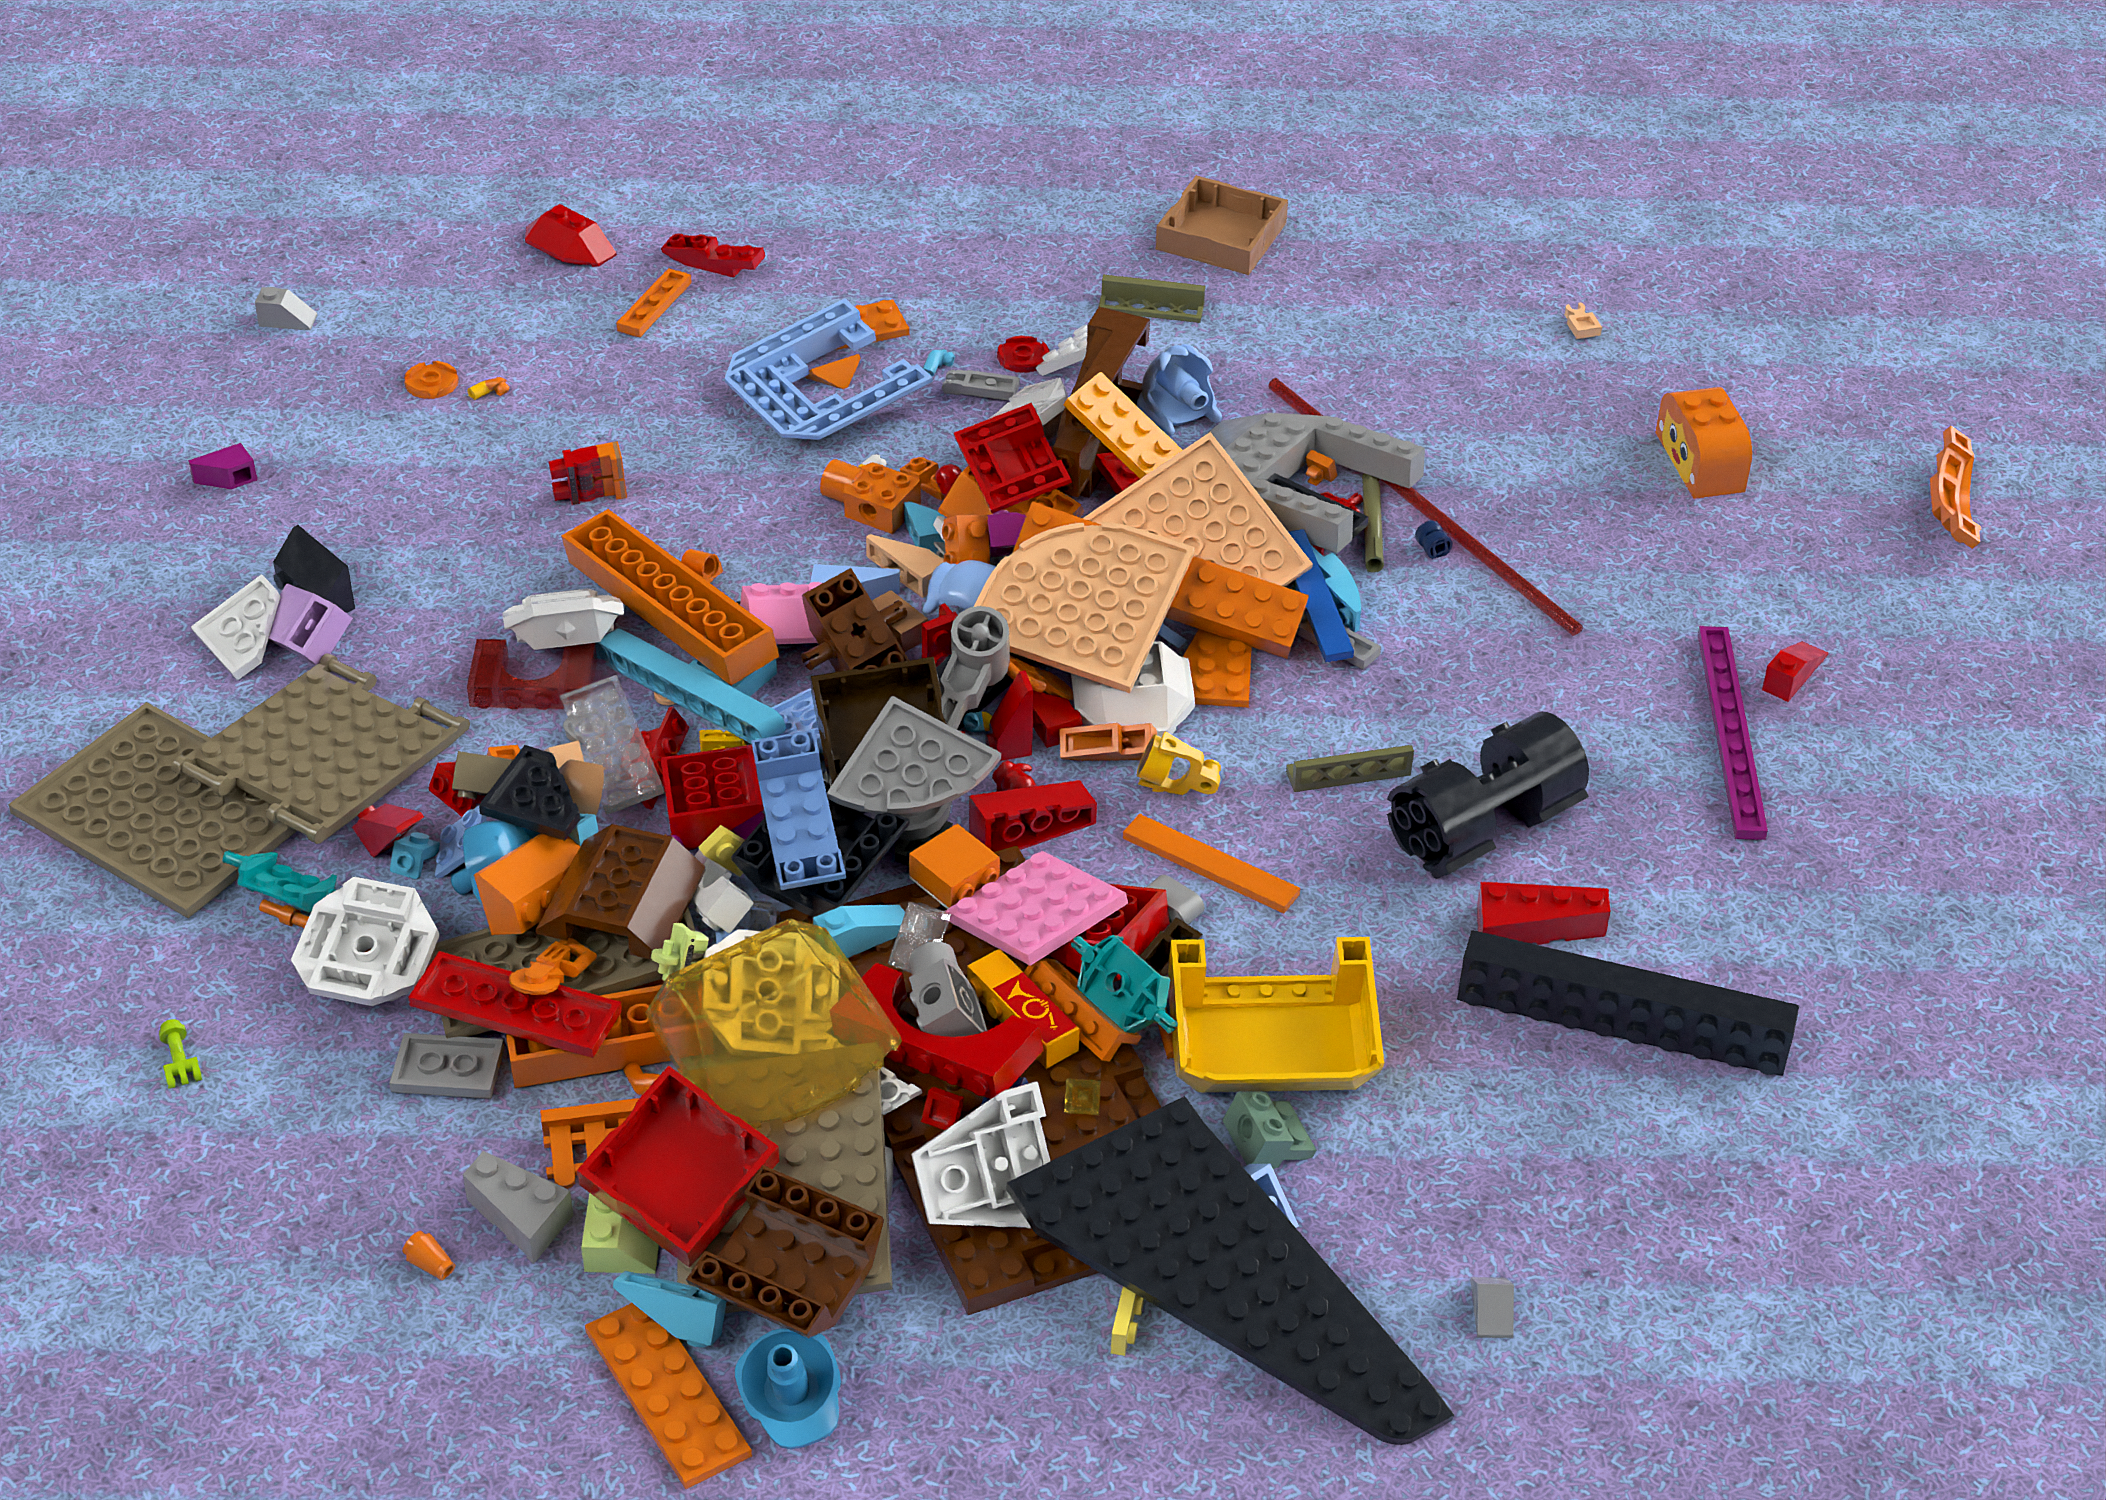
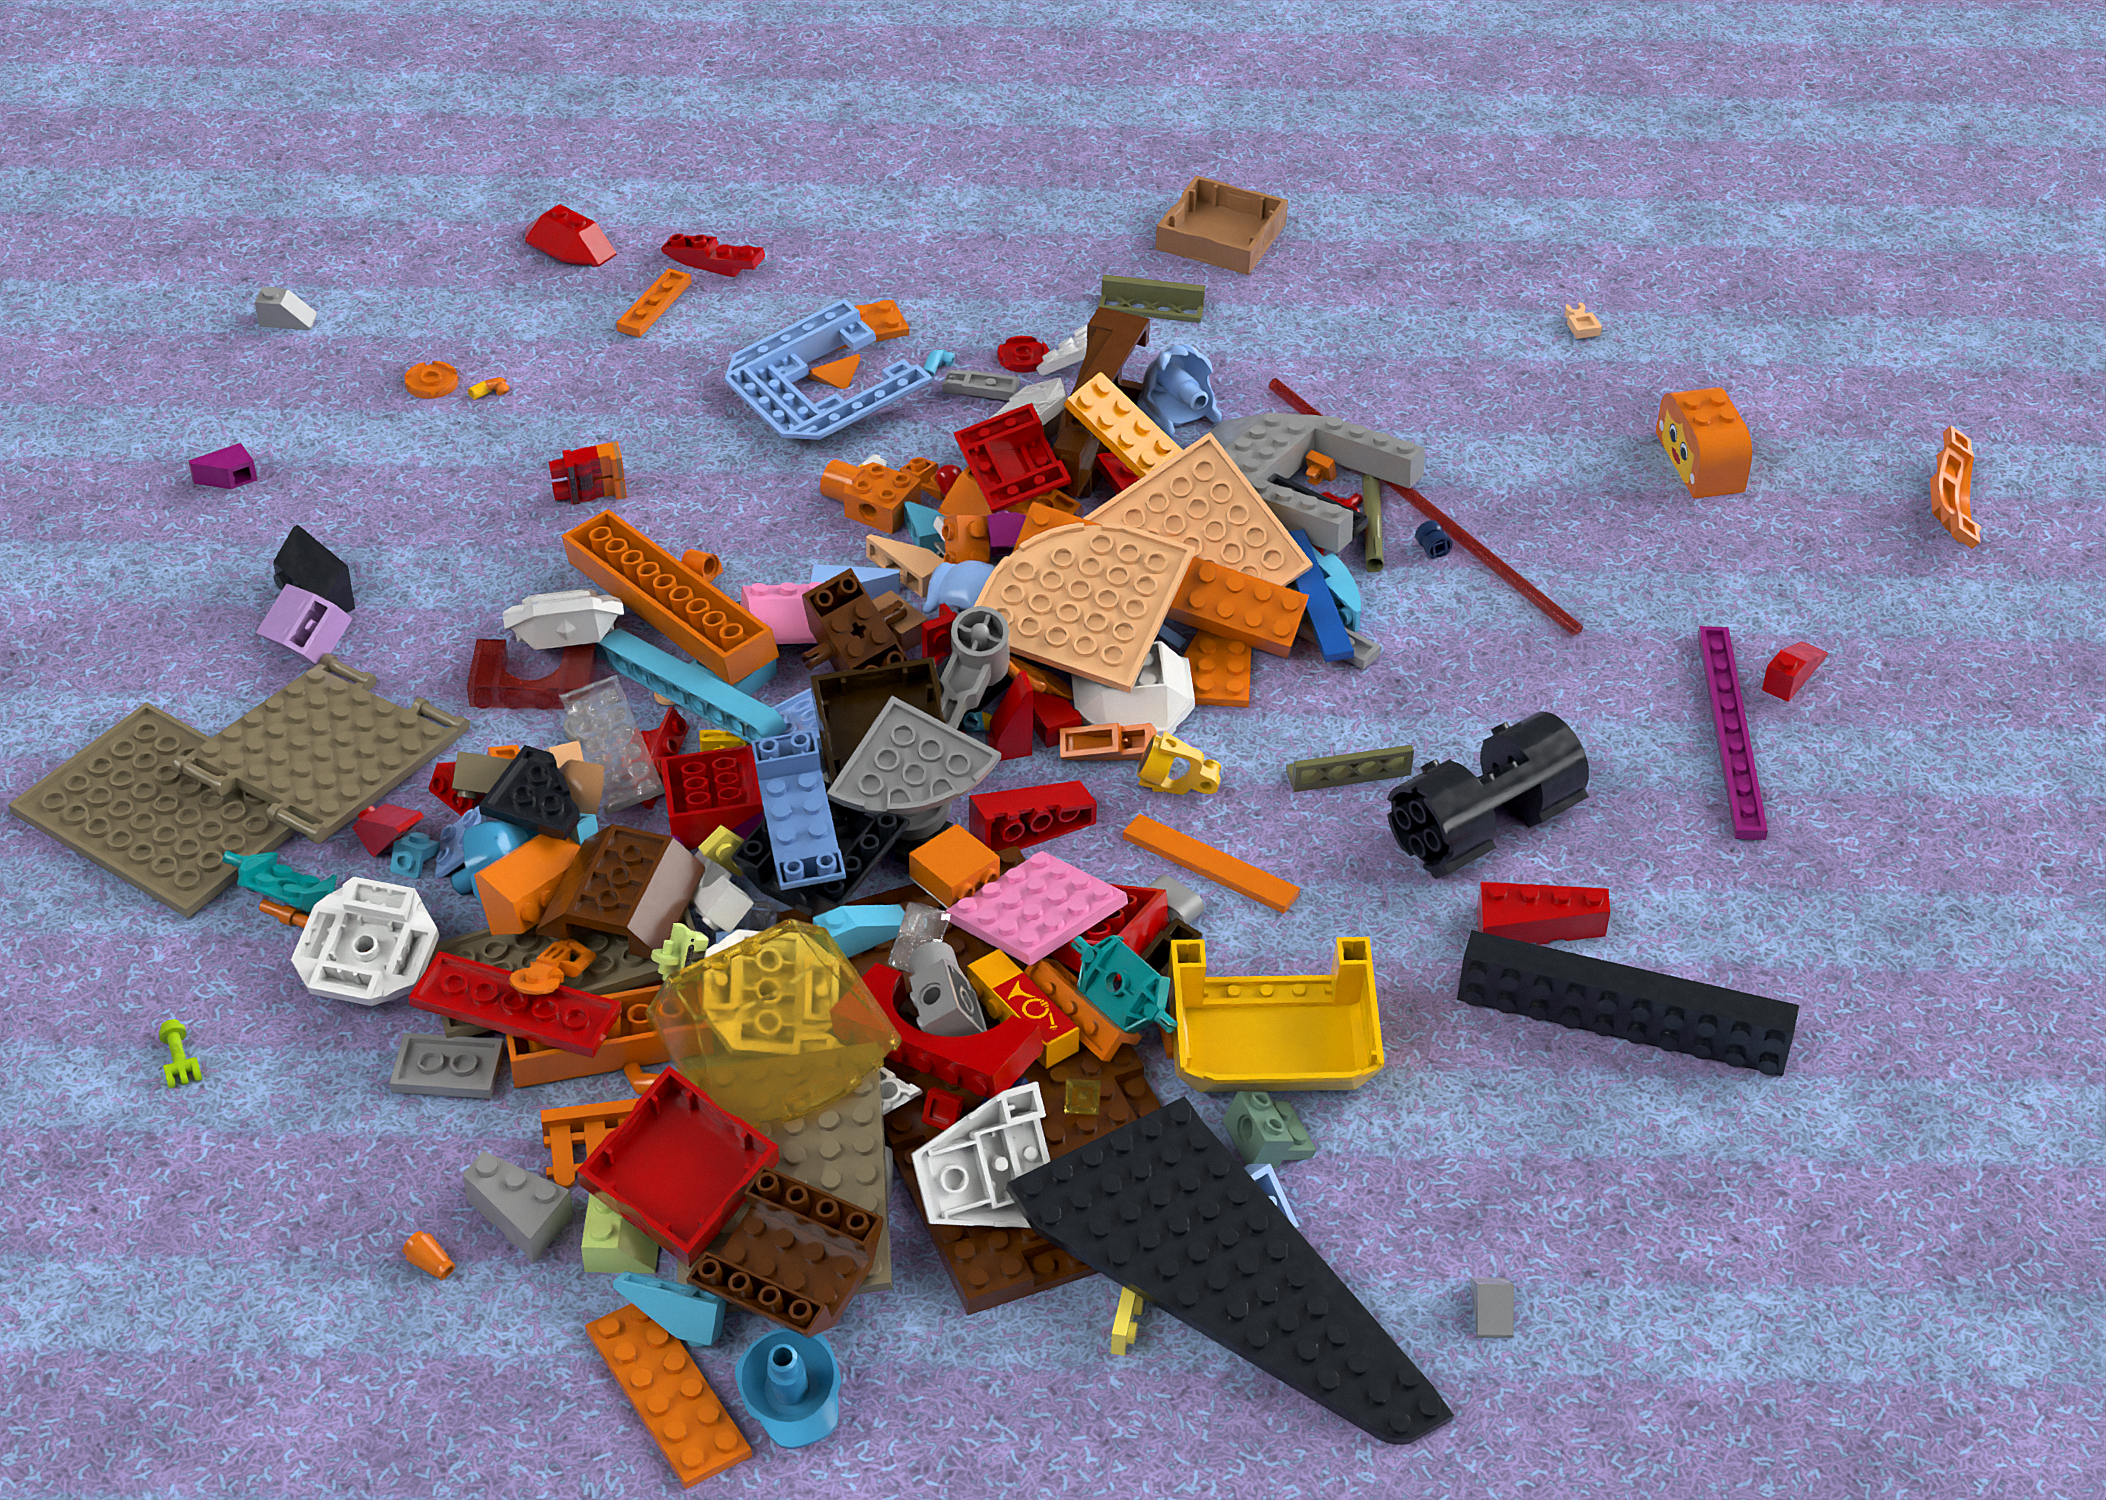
(241, 627): white plate -> none
(1012, 776): red animal -> none

